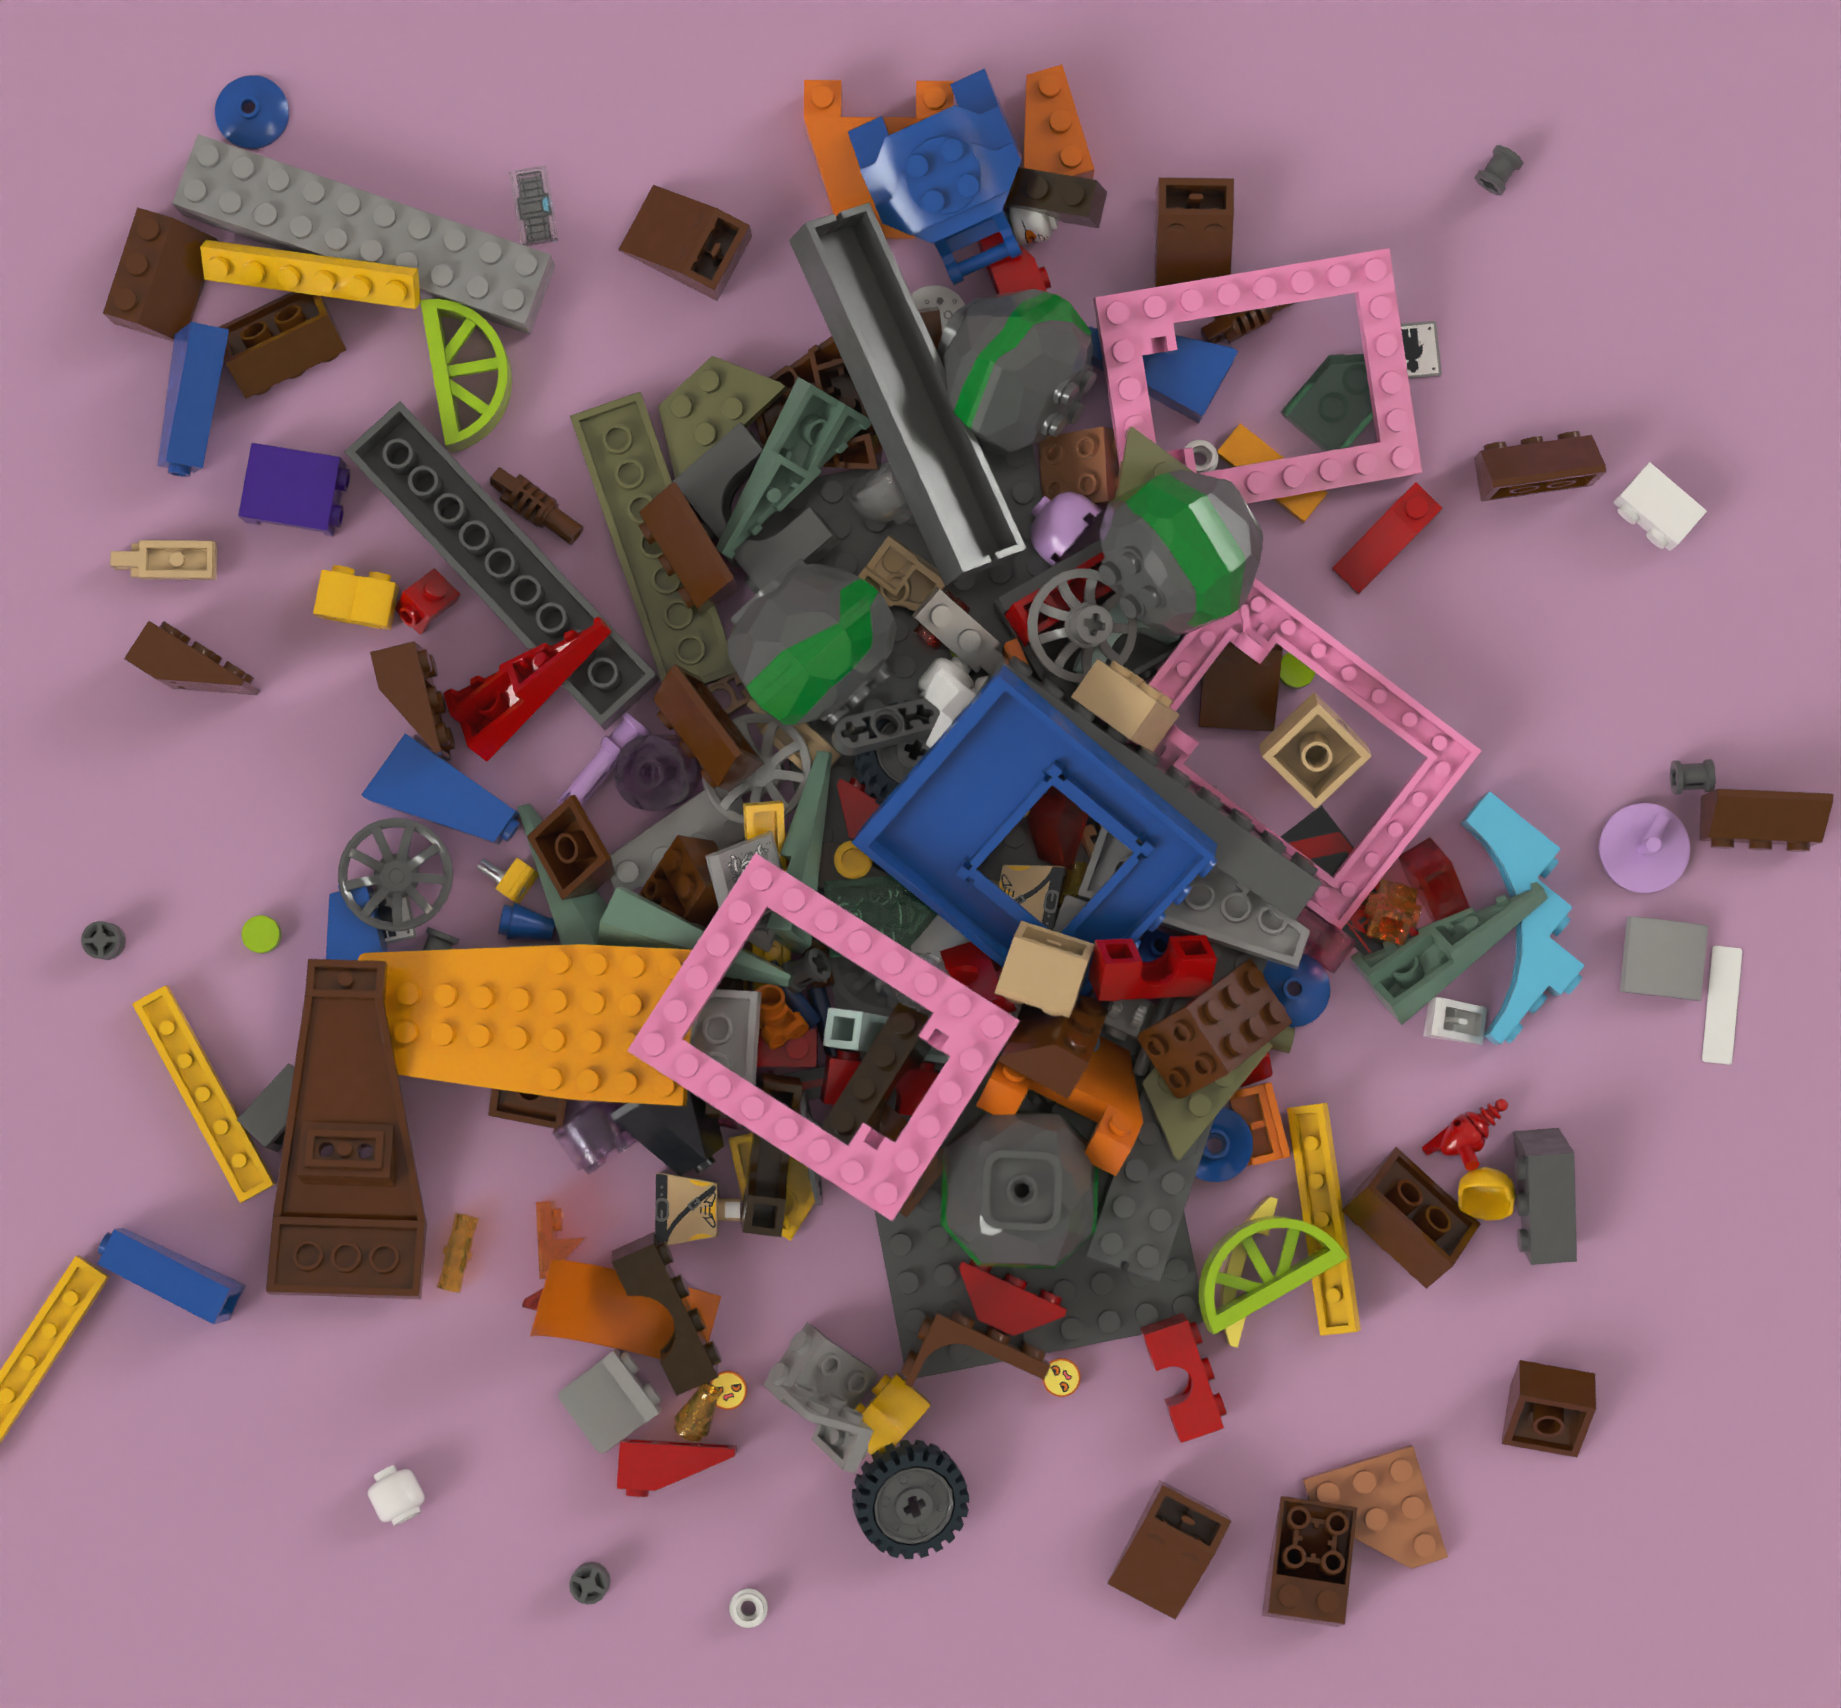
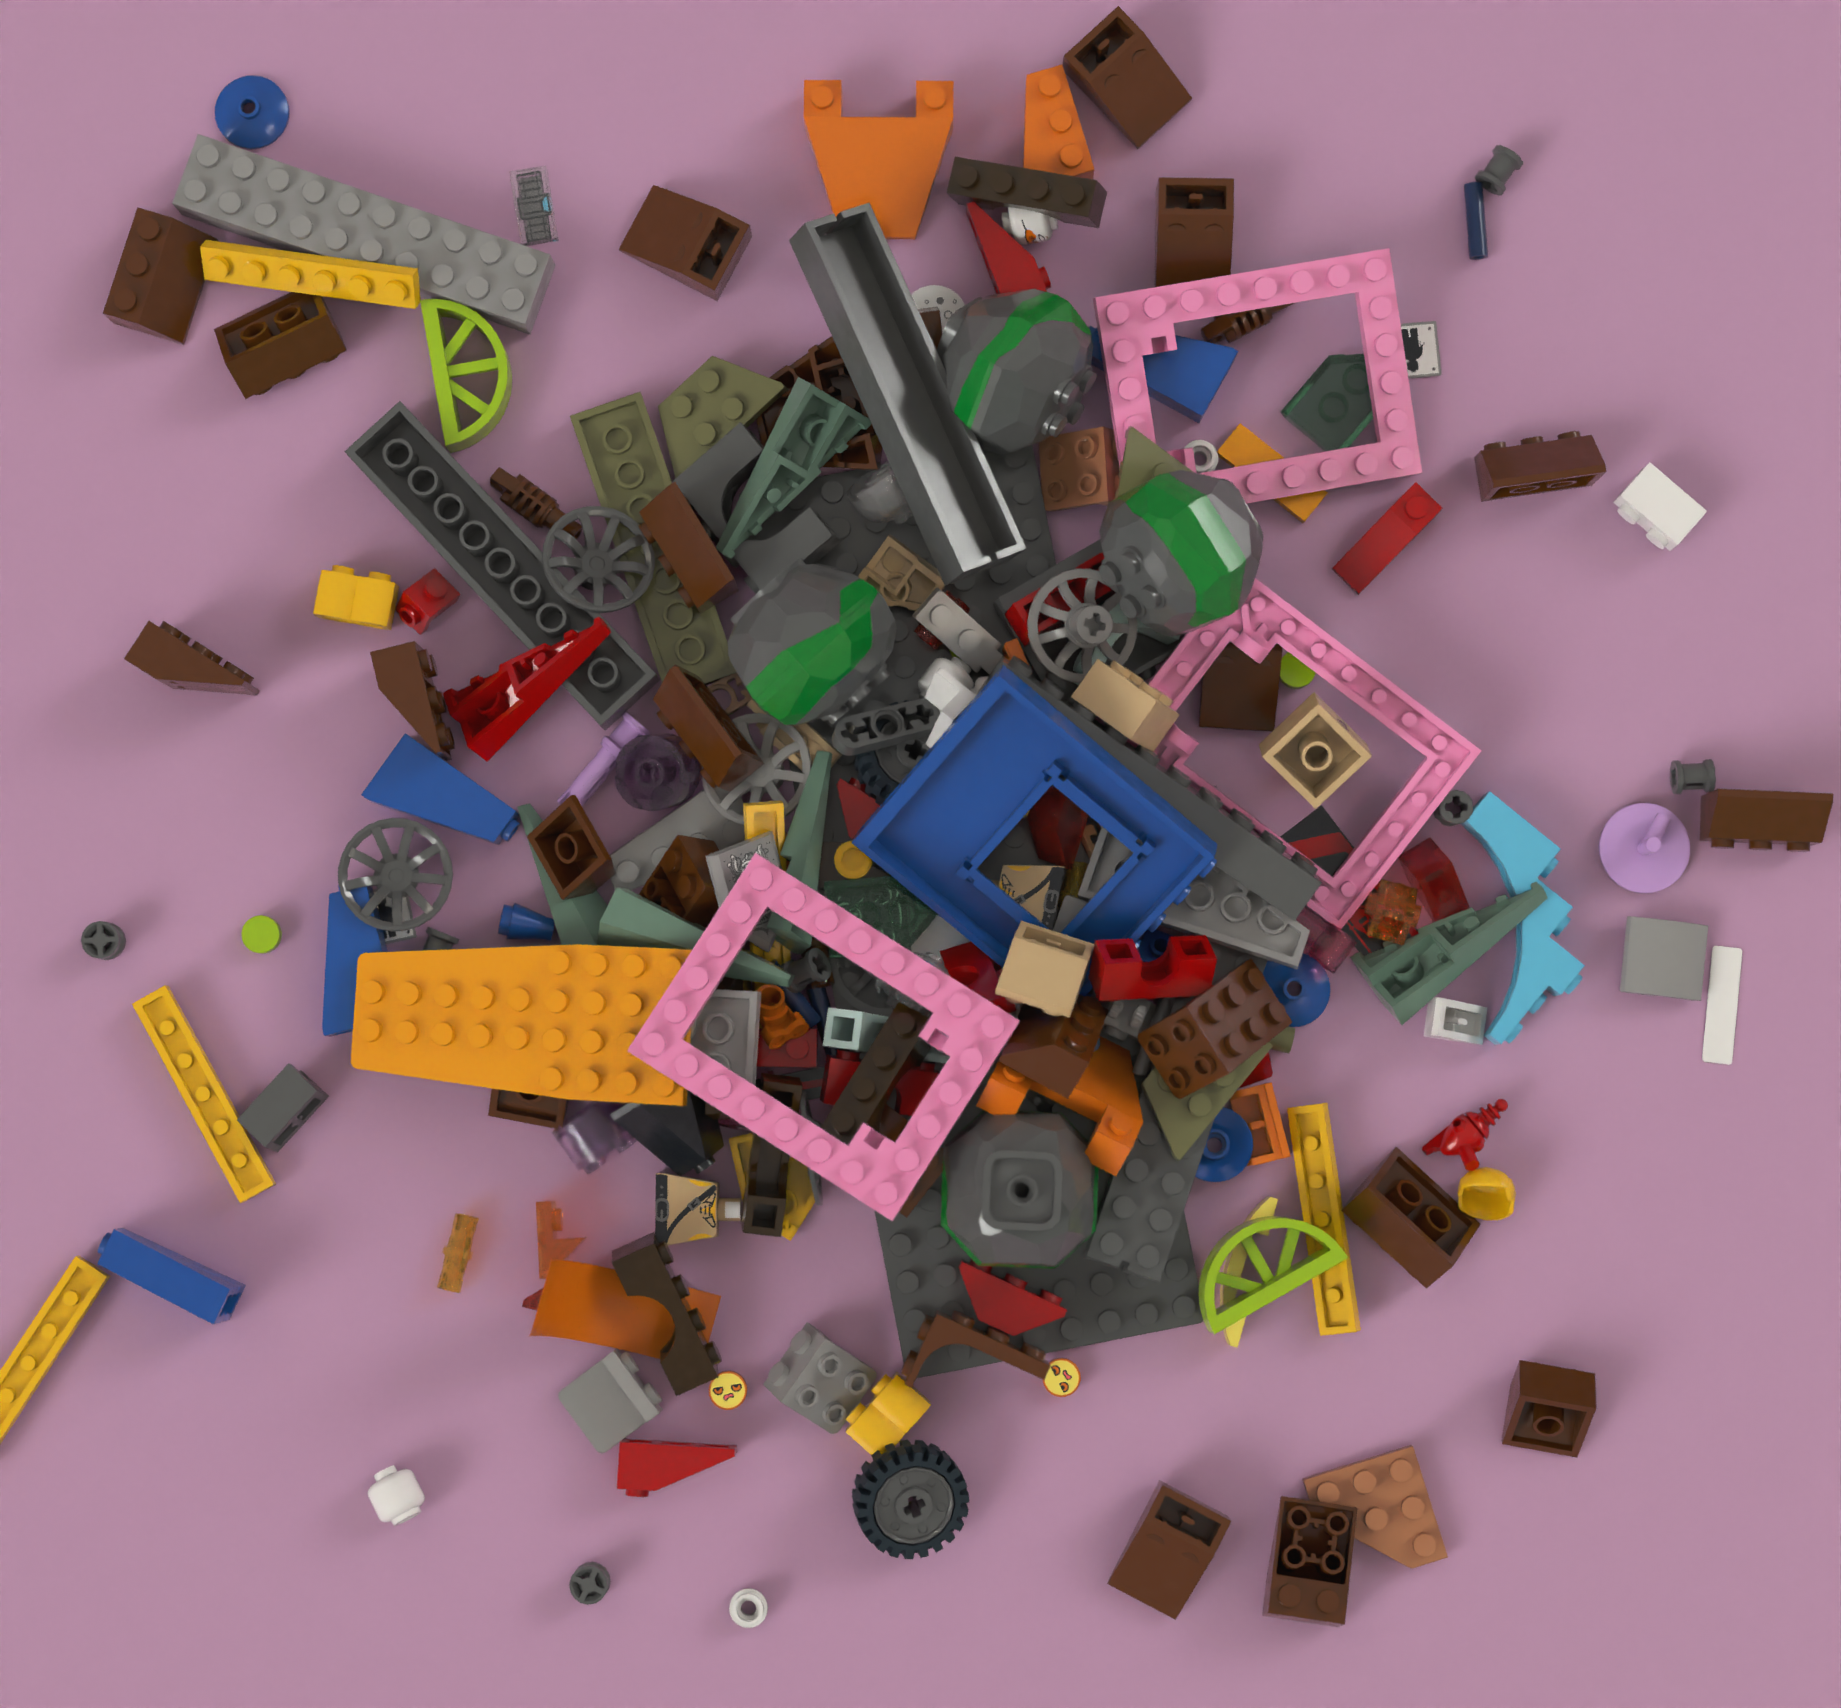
(168, 560): tan hinge -> none
(191, 397): blue slope -> none
(294, 489): dark purple panel -> none
(343, 1218): reddish brown wing -> none
(514, 882): yellow piece -> none
(596, 562): none -> dark grey wheel
(696, 1415): clear yellow cone -> none
(839, 1428): light grey bracket -> none
(946, 175): blue piece -> none
(1061, 524): lavender cylinder -> none
(1126, 77): none -> reddish brown slope
(1195, 1408): red arch -> none
(1459, 799): none -> dark grey bush
(1475, 220): none -> dark blue piece
(1545, 1196): dark grey wedge -> none

